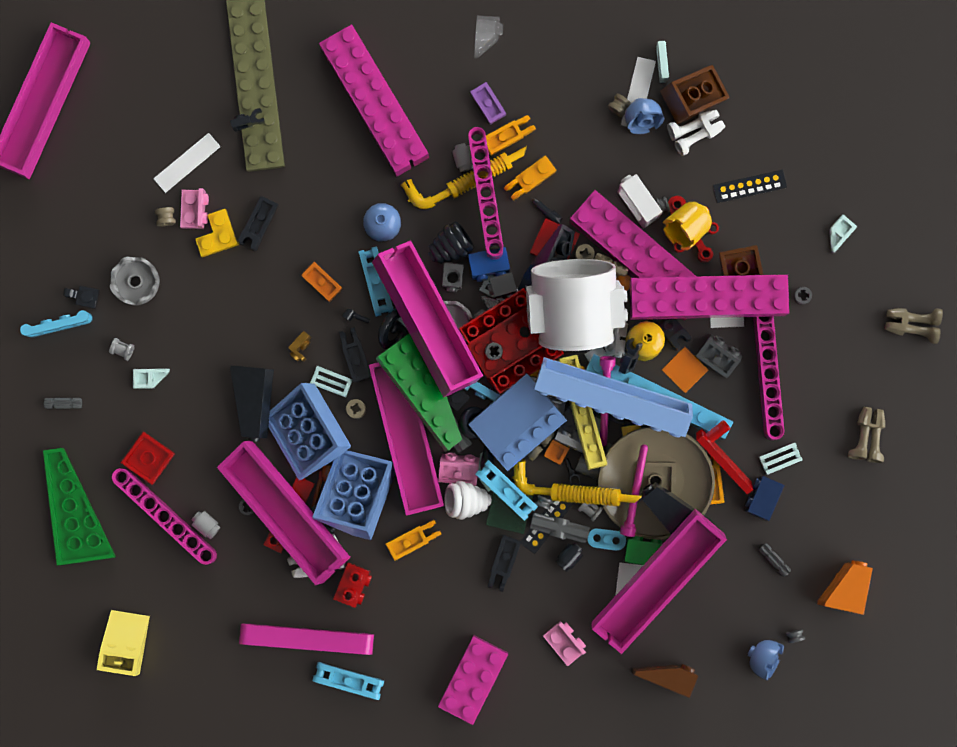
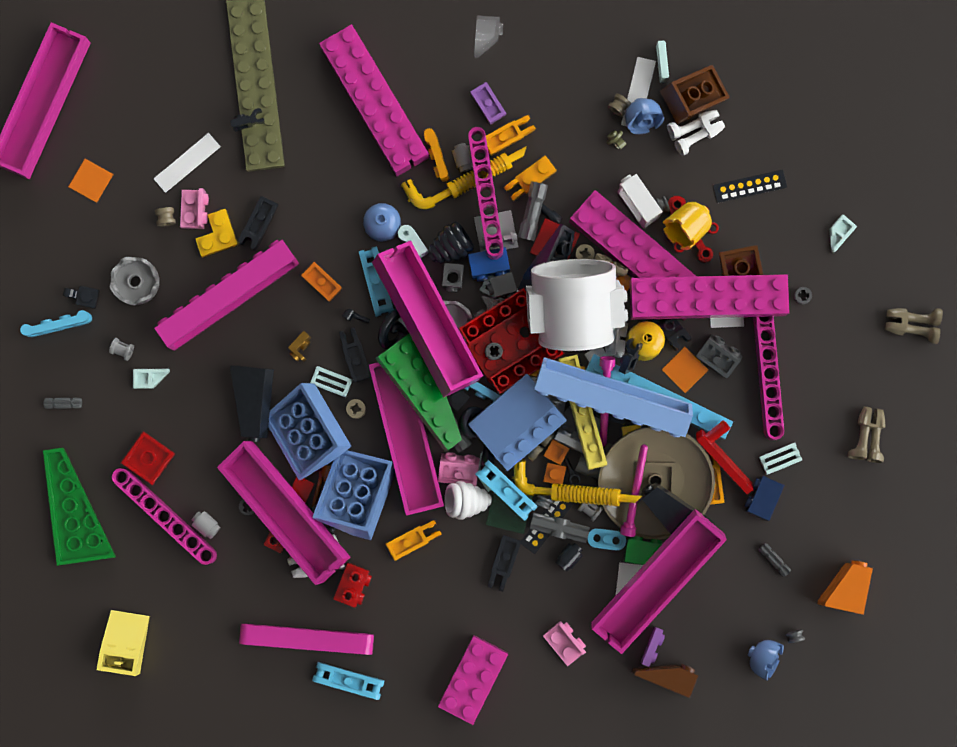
(90, 180): none -> orange sticker
(226, 295): none -> dark pink piece
(407, 233): none -> light aqua leg
(436, 153): none -> light orange hinge
(507, 228): none -> light grey hinge
(535, 200): none -> dark grey axle
(554, 474): none -> orange plate
(615, 138): none -> olive plate
(655, 639): none -> medium lavender plate

